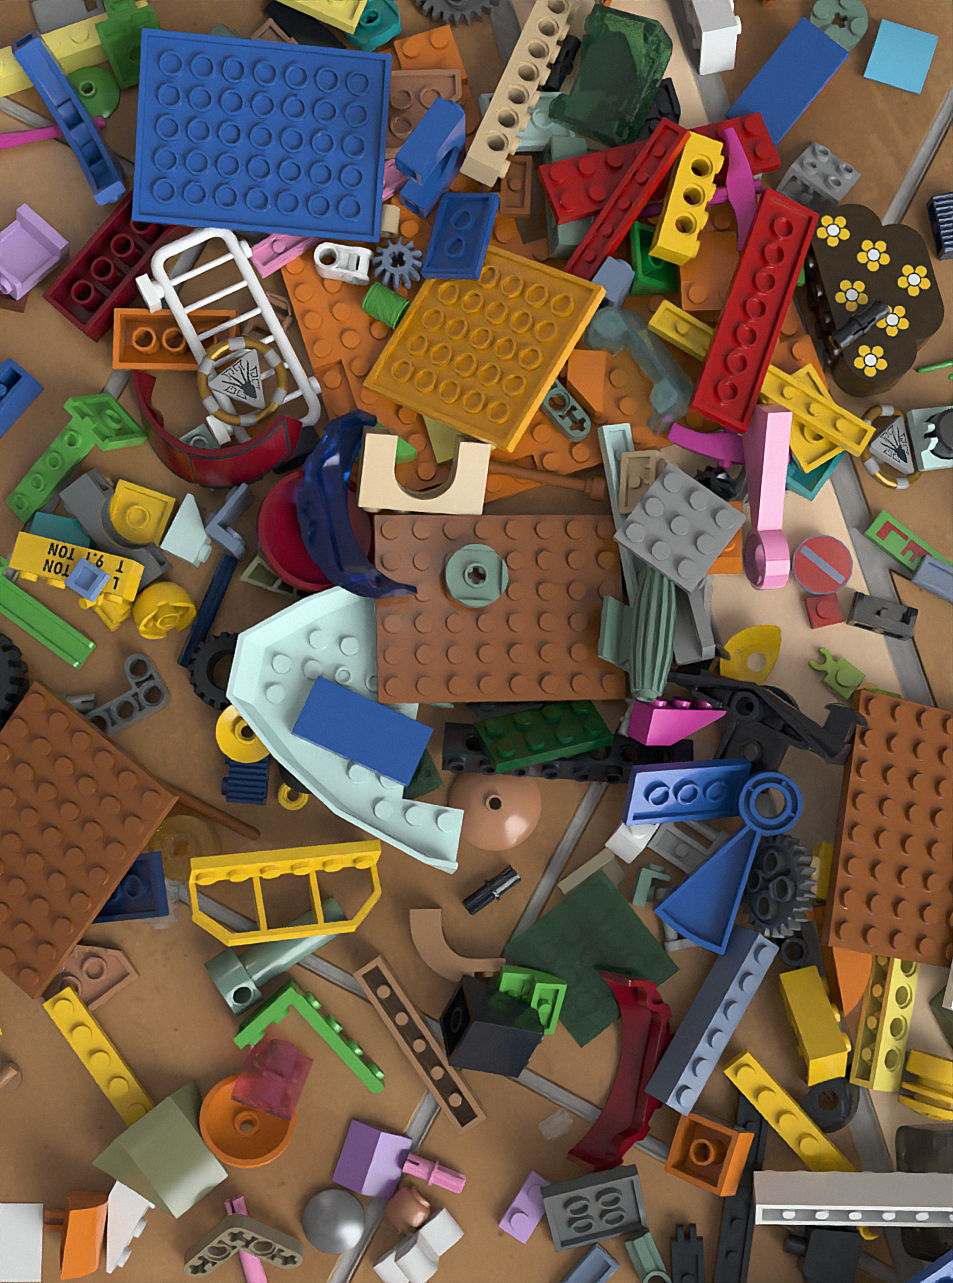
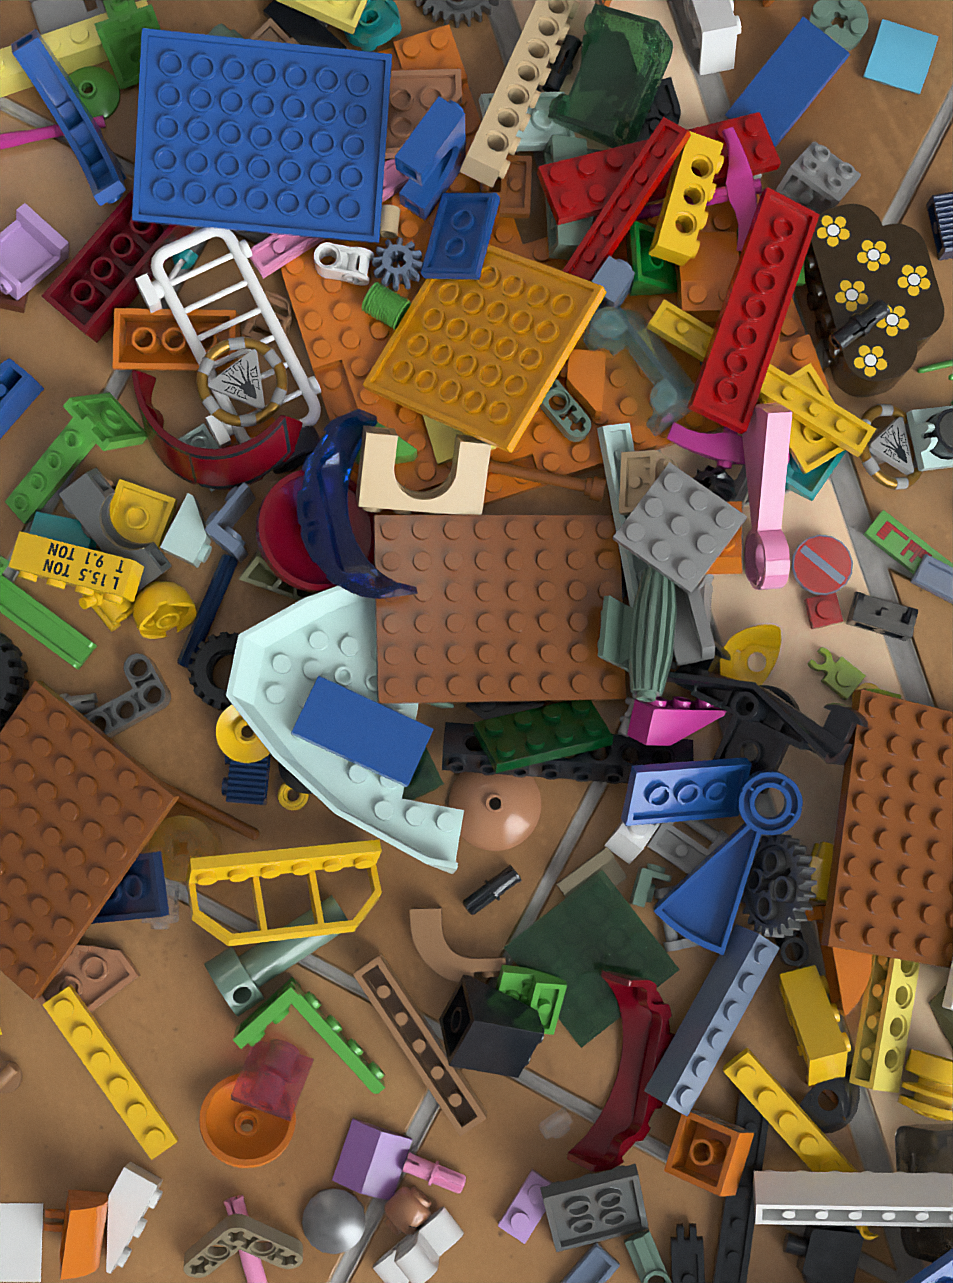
(87, 579): medium blue plate -> none
(166, 1155): olive wedge -> none
(182, 260): none -> teal hinge
(488, 563): sand green plate -> none

